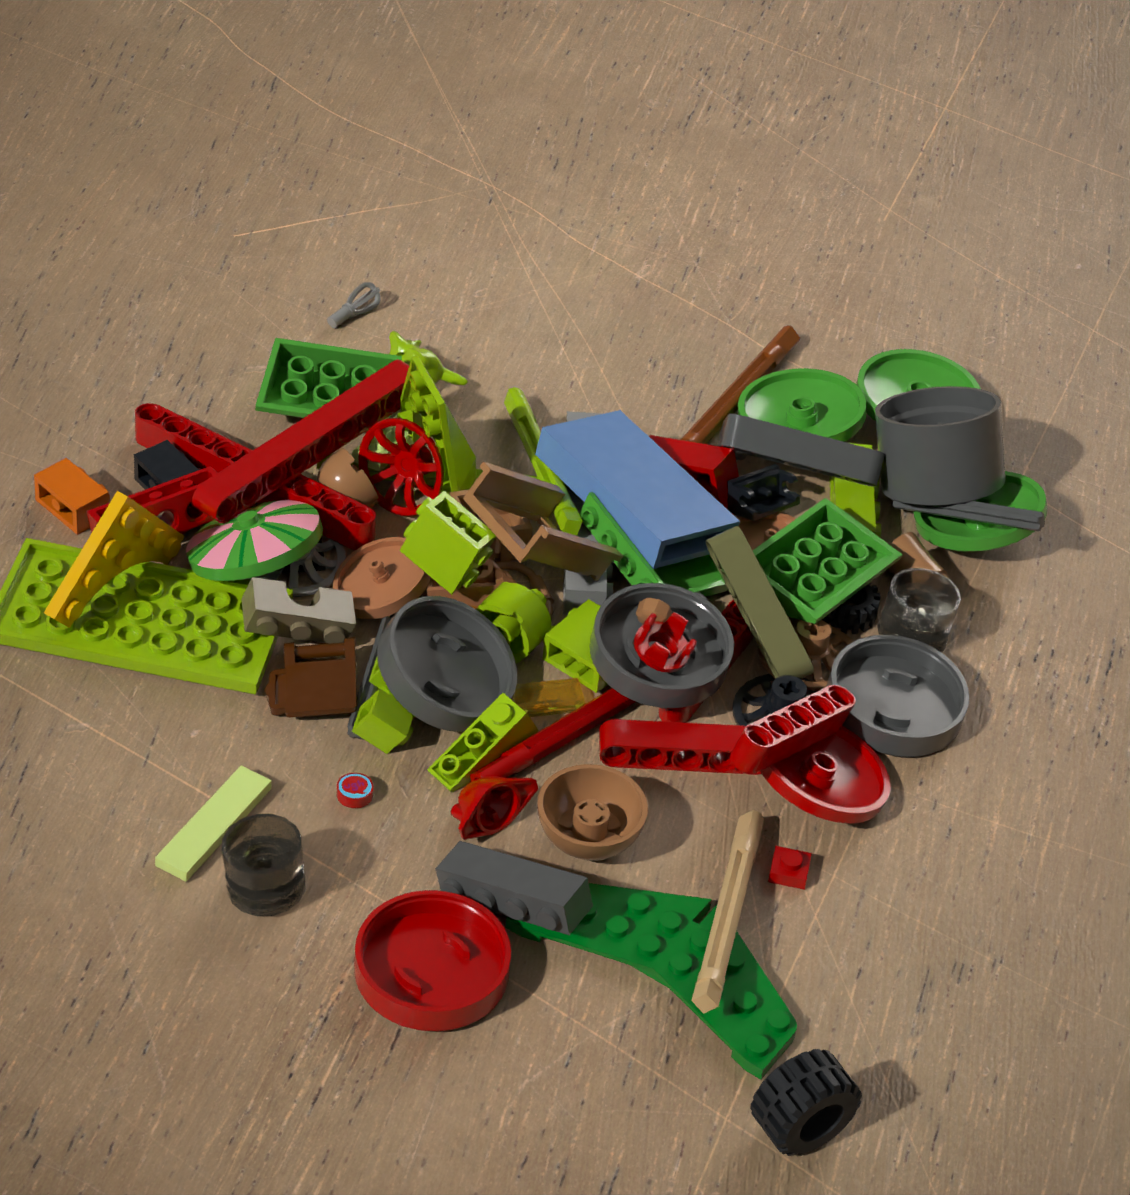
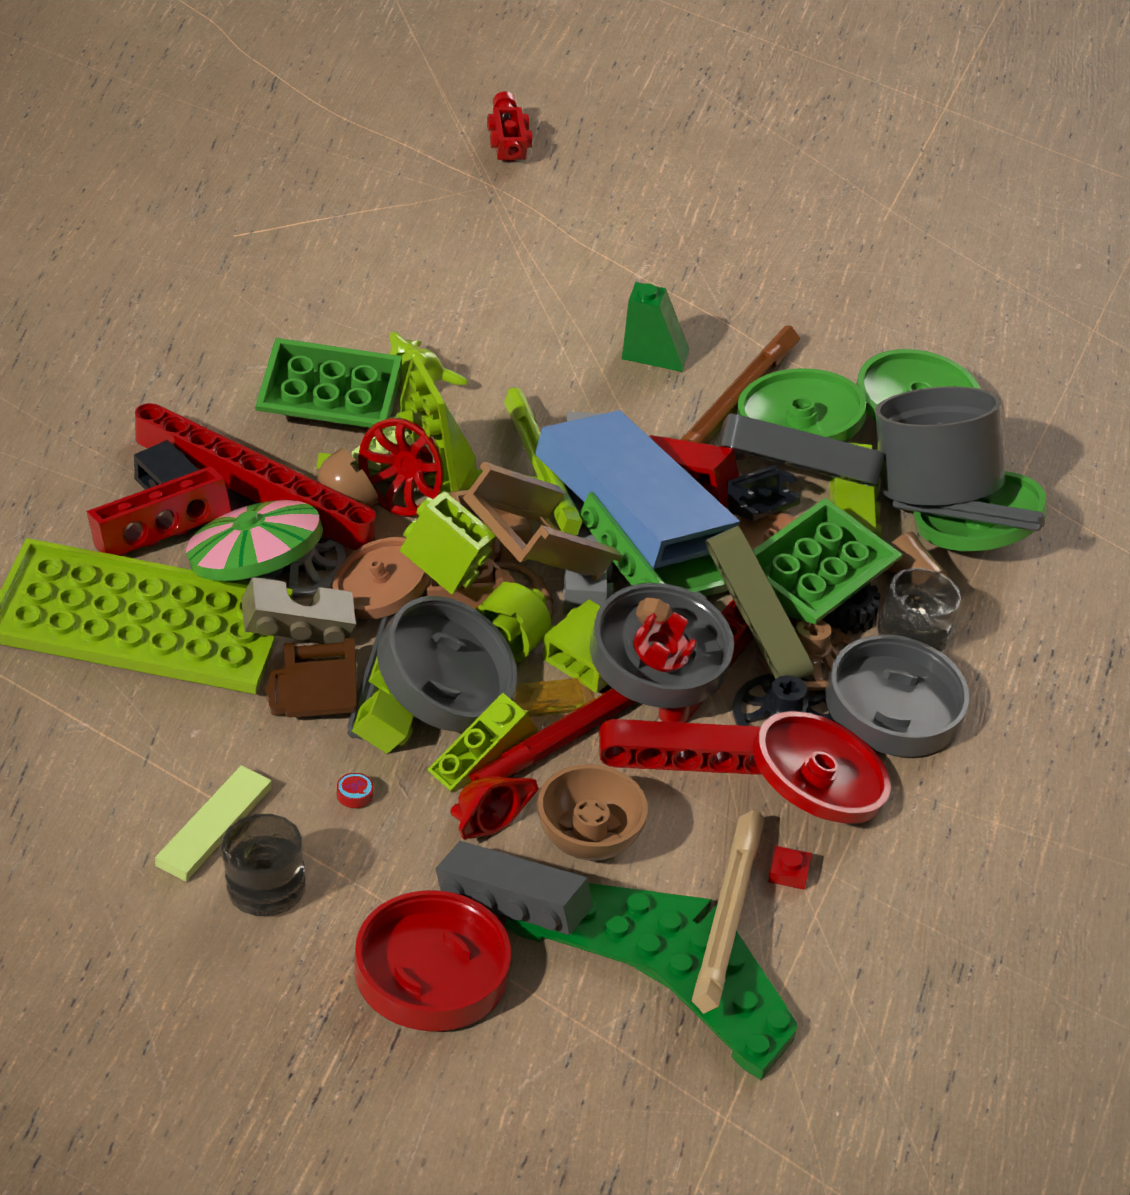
(69, 494): orange brick -> none
(120, 540): yellow plate -> none
(302, 445): red beam -> none
(349, 309): light grey piece -> none
(508, 128): none -> red brick
(653, 329): none -> green slope
(792, 729): red beam -> none
(806, 1102): black tyre -> none

